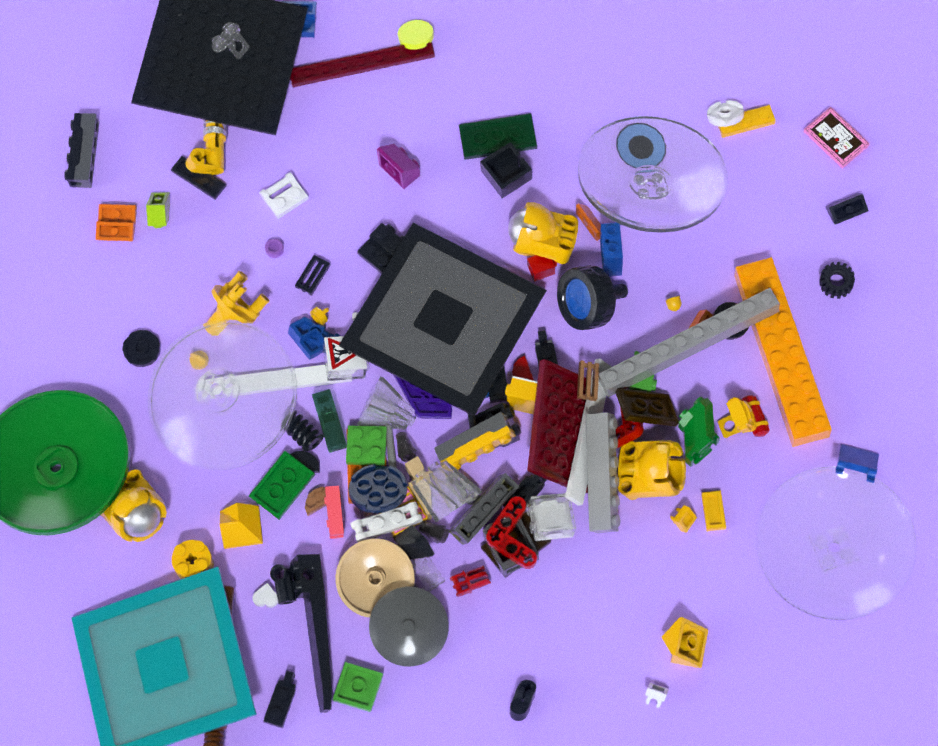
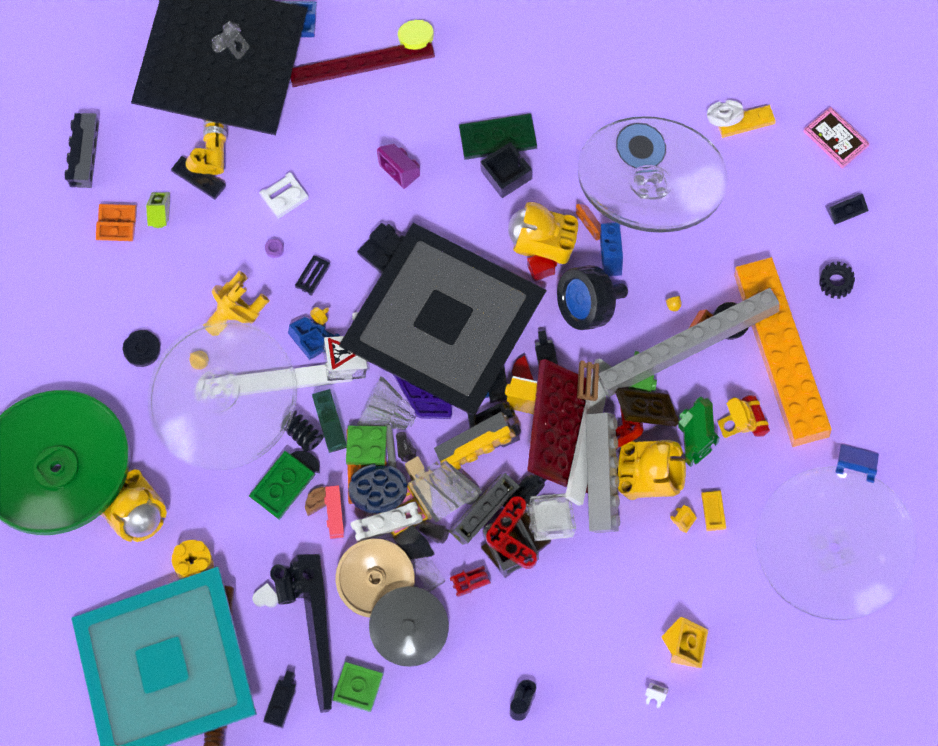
(240, 526): yellow slope -> none

